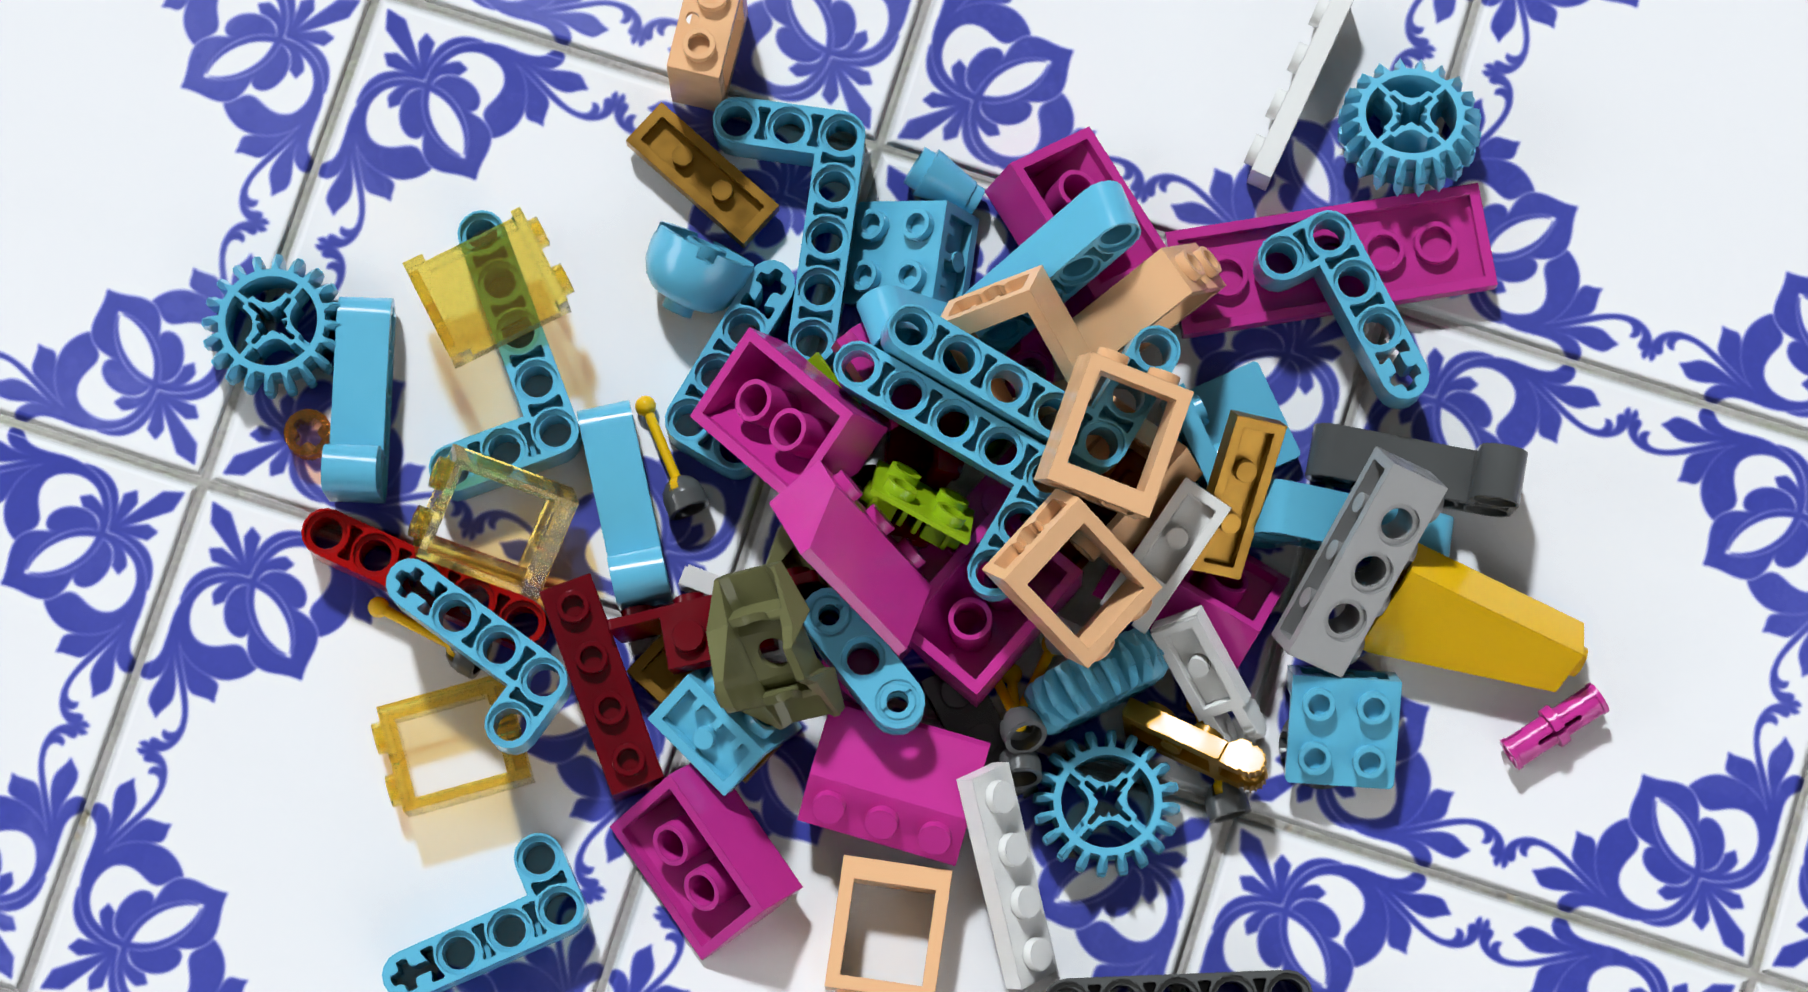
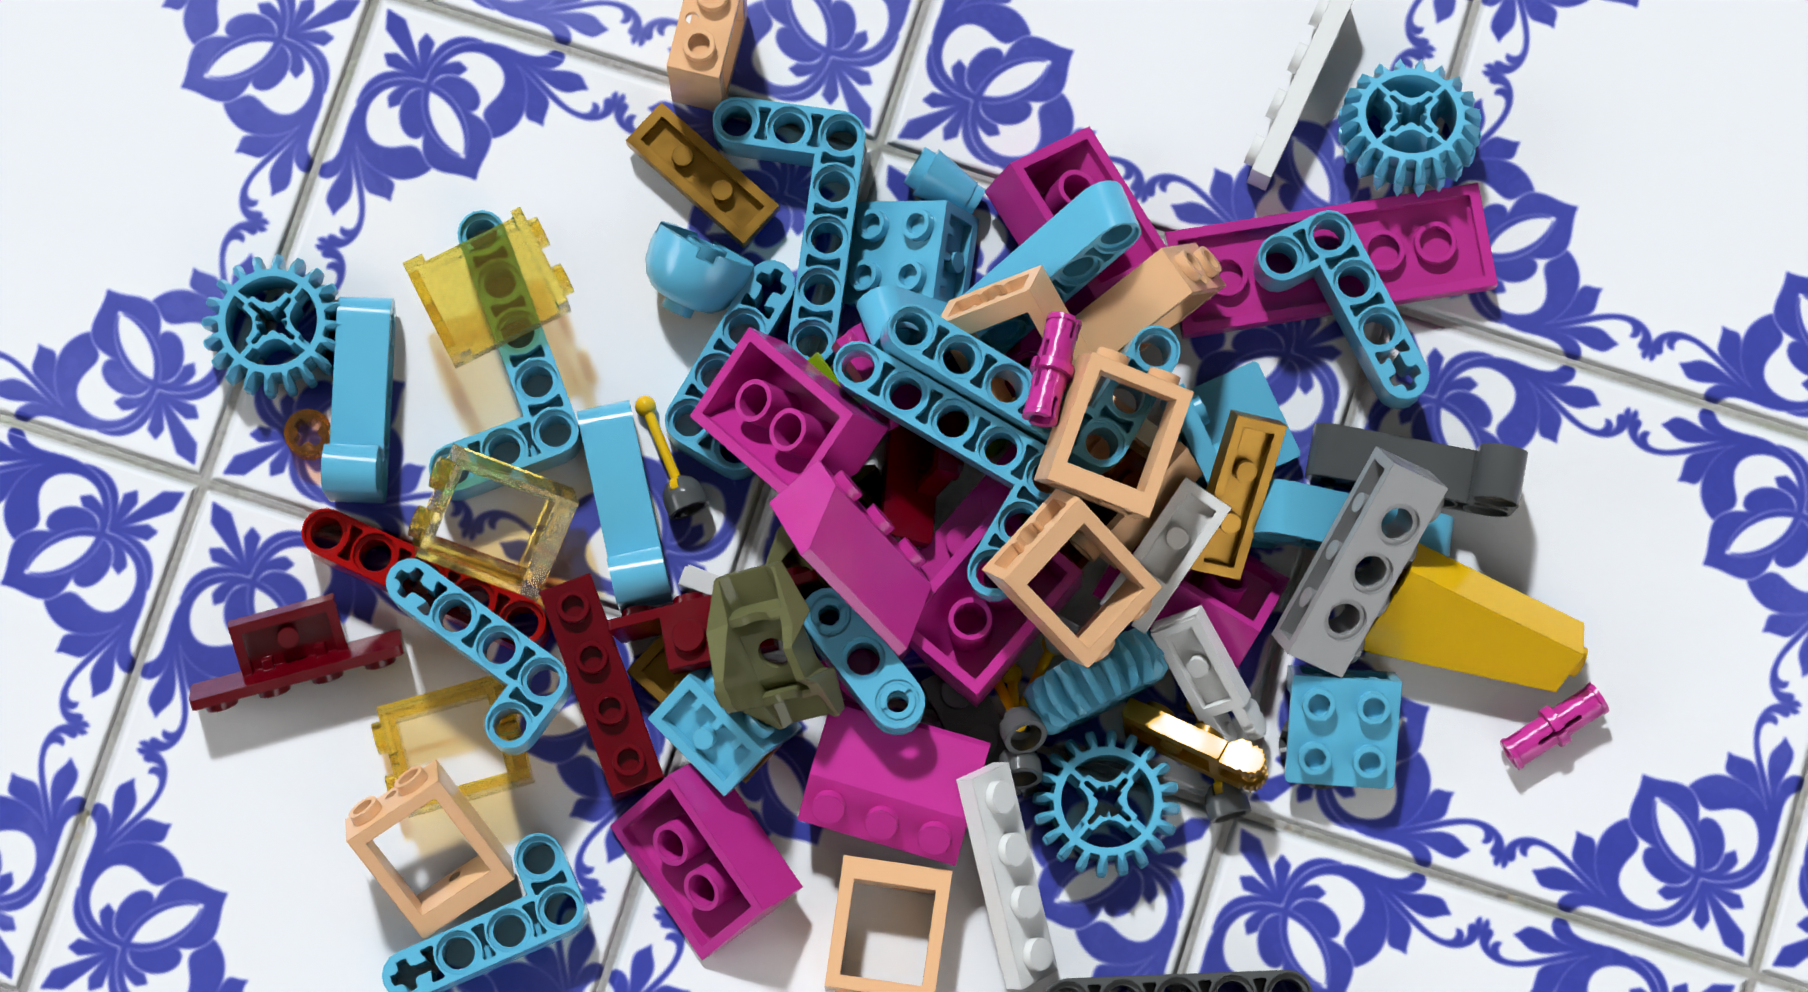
(289, 648): none -> dark red bracket
(379, 607): yellow hinge -> none
(457, 890): none -> light nougat window
(943, 511): lime hinge -> none
(1052, 369): none -> dark pink pin

